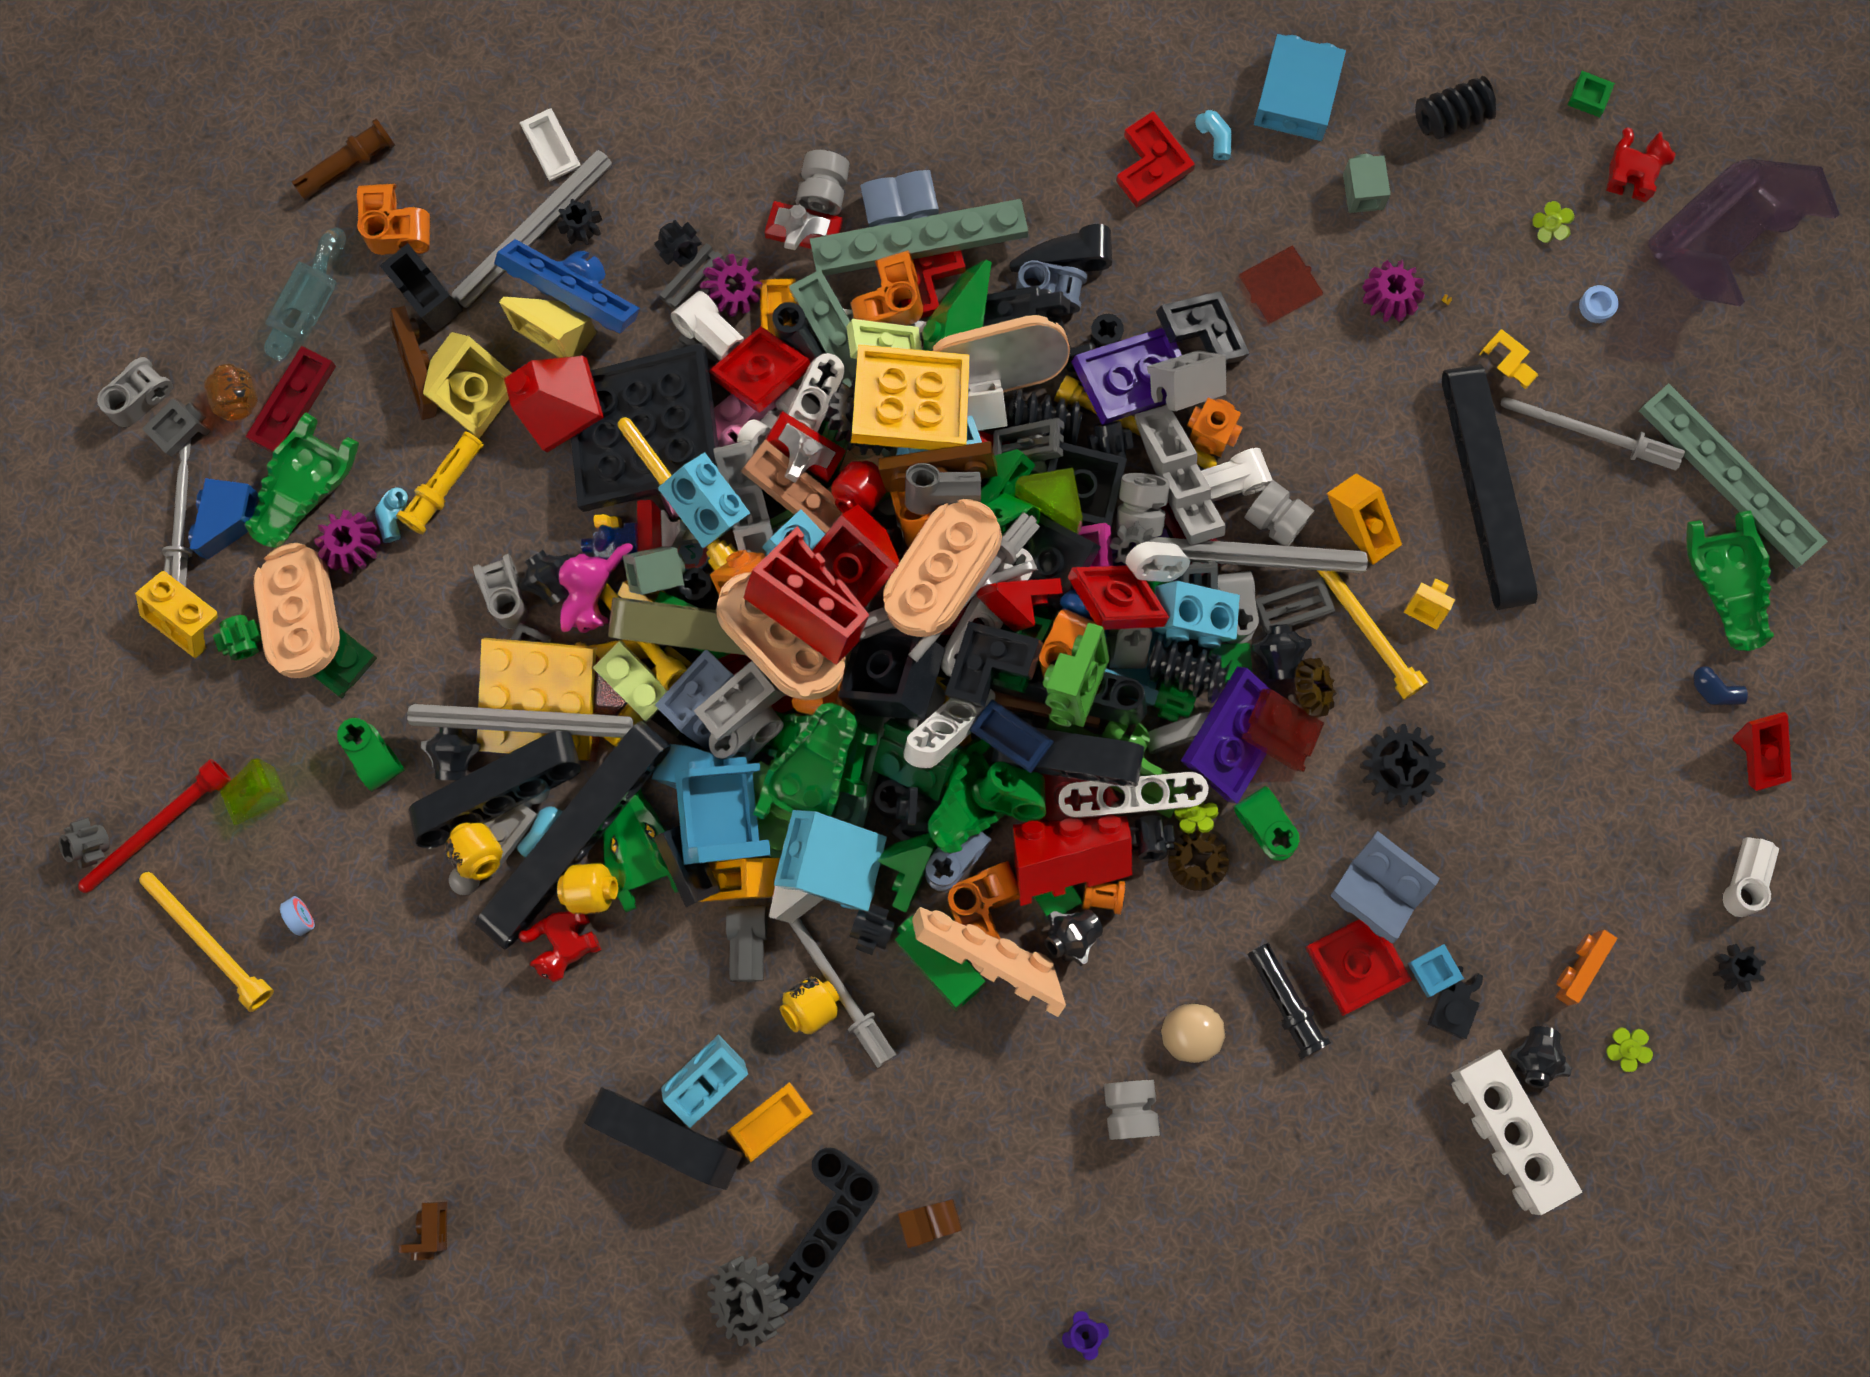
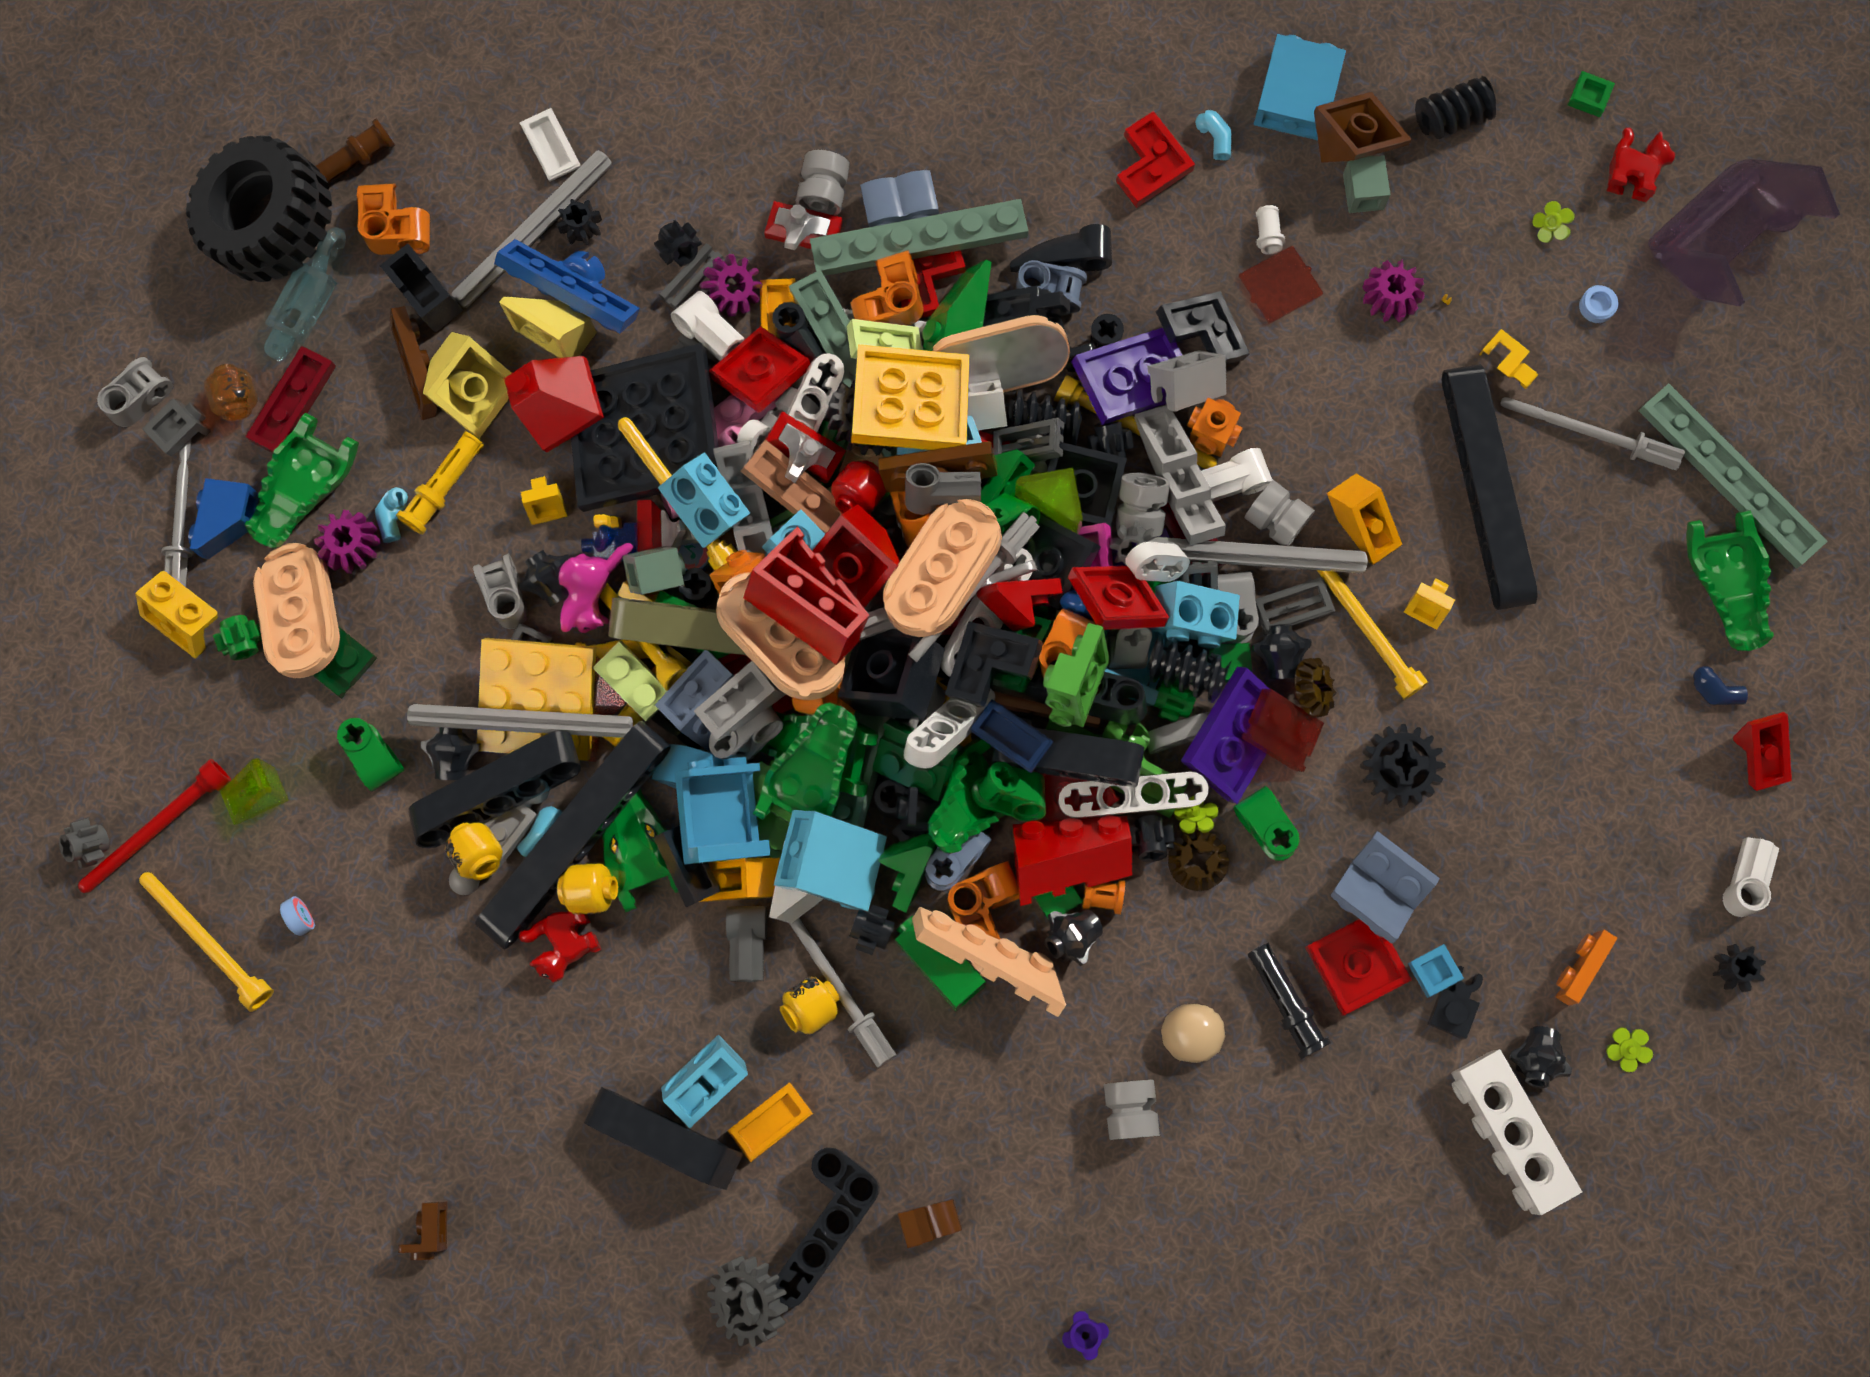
(231, 190): none -> black tyre
(543, 501): none -> yellow tile
(1270, 236): none -> white pin
(1356, 129): none -> reddish brown slope

